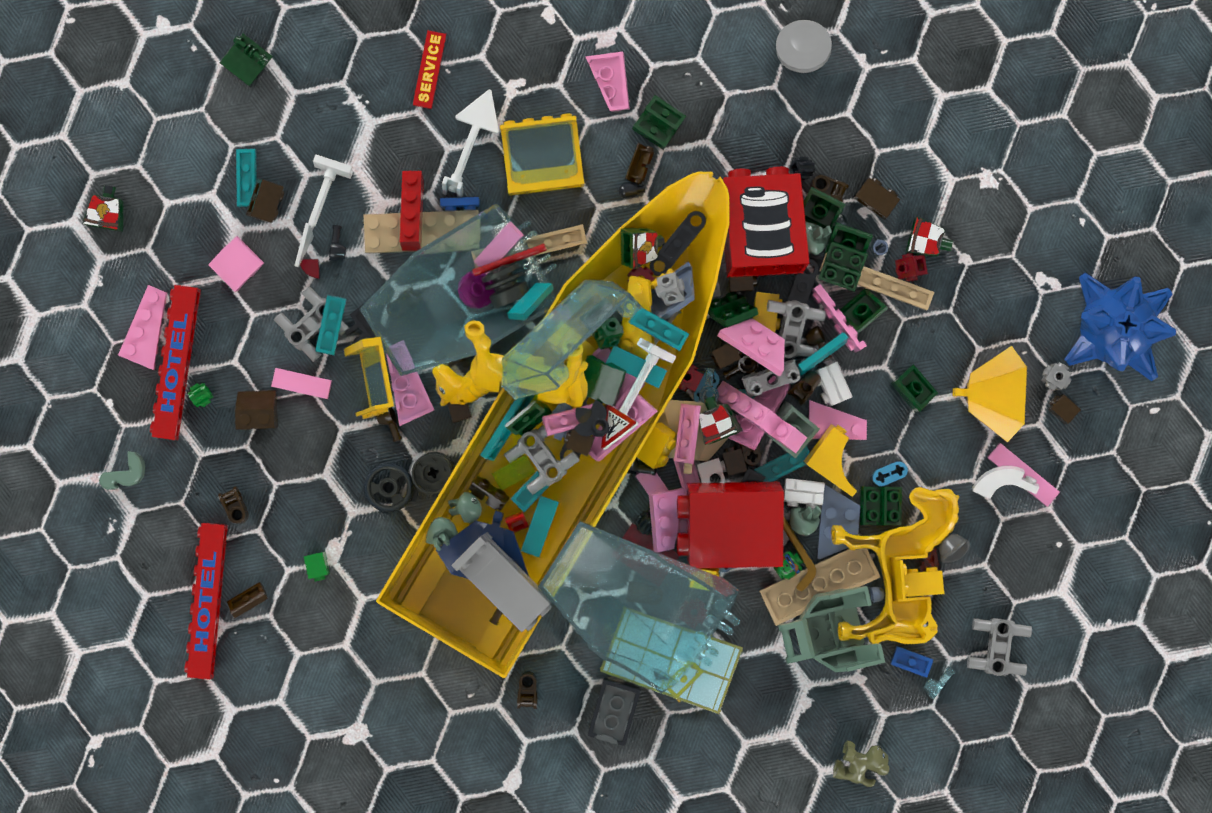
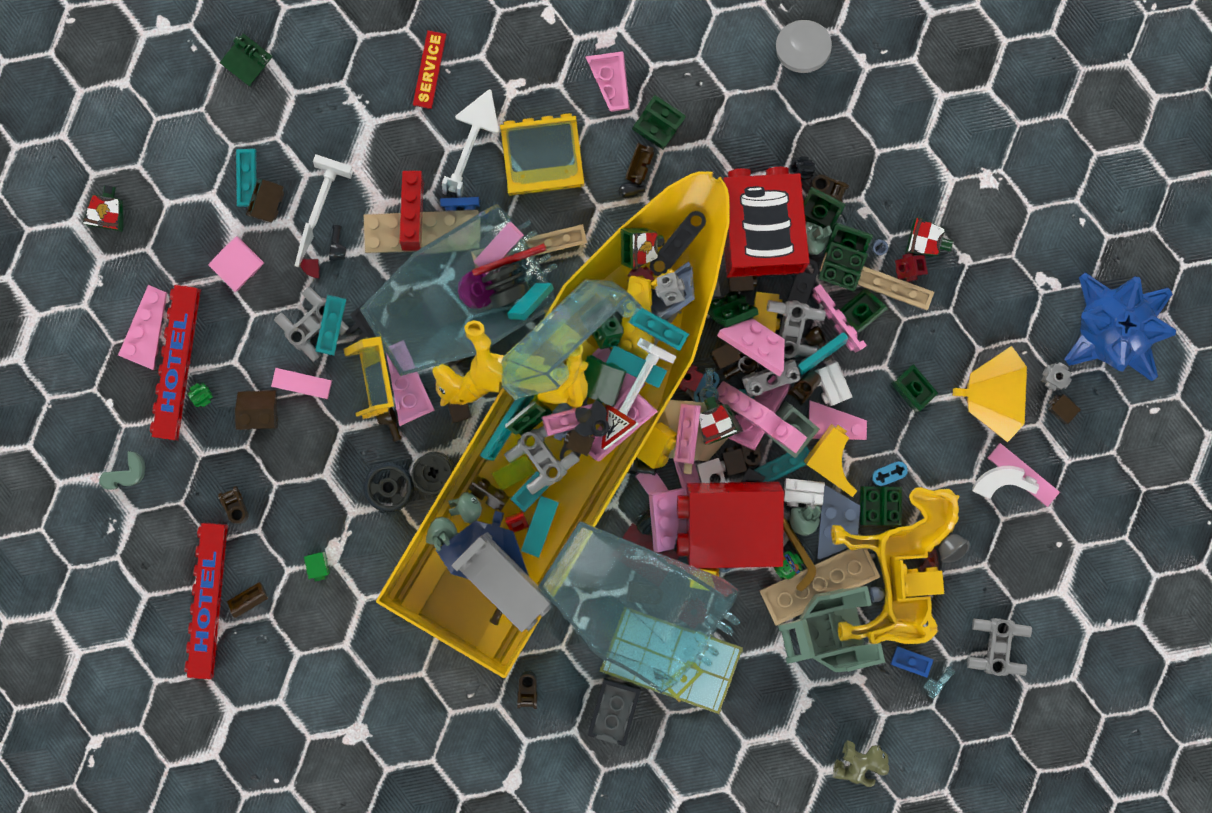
(877, 198): dark brown brick -> none

